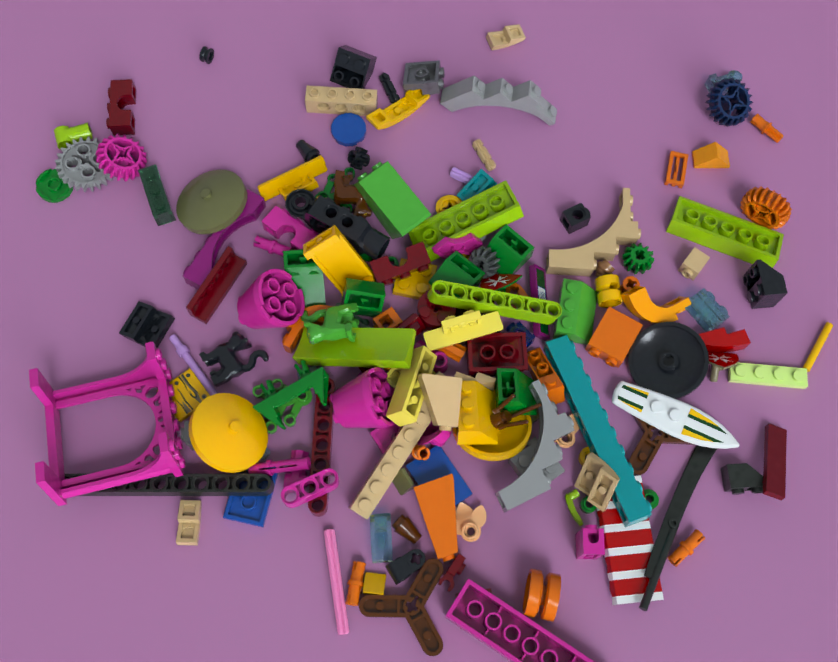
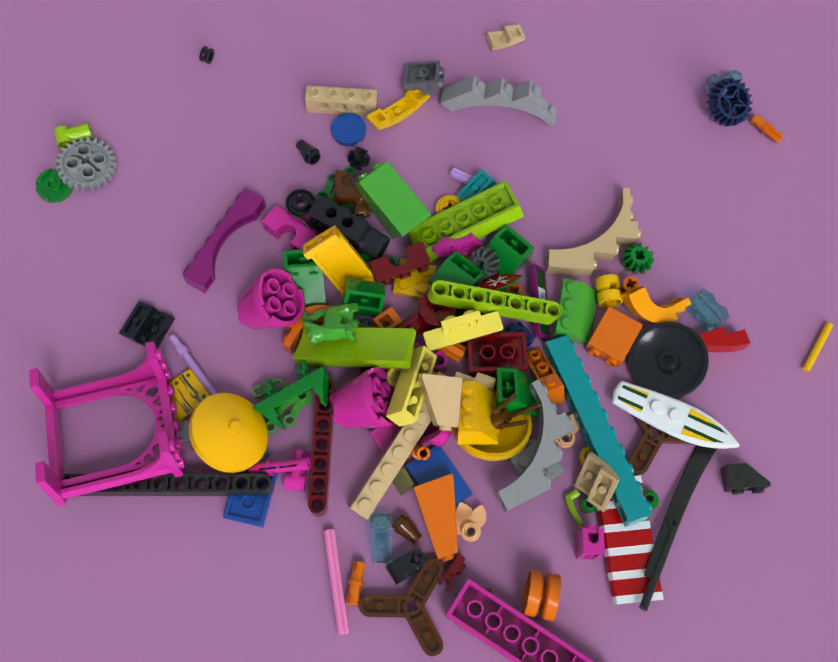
(120, 150): dark pink gear -> none
(121, 94): dark red arch -> none
(156, 195): clear green brick -> none
(189, 522): tan slope -> none
(211, 201): olive dish -> none
(216, 286): dark red fence -> none
(229, 361): black animal -> none
(271, 246): dark pink pin -> none
(297, 178): yellow bracket -> none
(316, 479): dark pink beam -> none
(352, 67): black slope -> none
(374, 583): yellow slope -> none
(389, 88): black axle -> none
(484, 155): tan axle -> none
(572, 224): black brick -> none
(604, 268): medium nougat plate -> none
(673, 181): orange tile -> none
(686, 548): orange pin -> none
(693, 264): tan brick -> none
(711, 157): light orange slope -> none
(721, 361): shield -> none
(724, 232): lime arch -> none
(764, 285): black slope -> none
(766, 207): orange gear -> none
(768, 375): yellowish green plate -> none
(774, 462): dark red tile -> none

